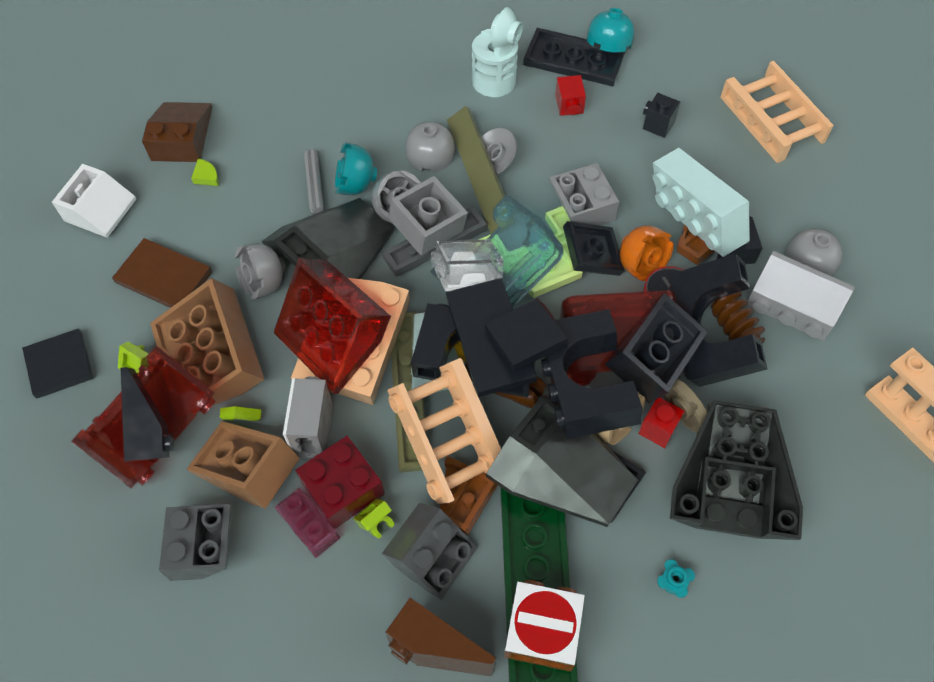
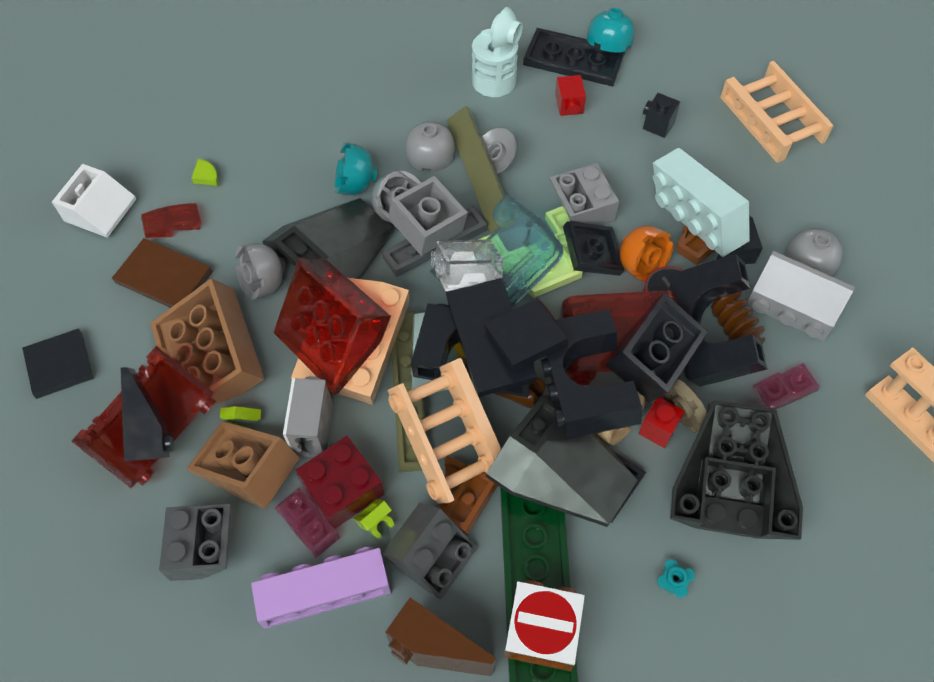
(132, 356): lime tile -> none
(164, 220): none -> clear red slope
(177, 132): reddish brown slope -> none
(313, 181): light grey axle -> none
(320, 587): none -> lavender brick
(786, 388): none -> clear pink slope

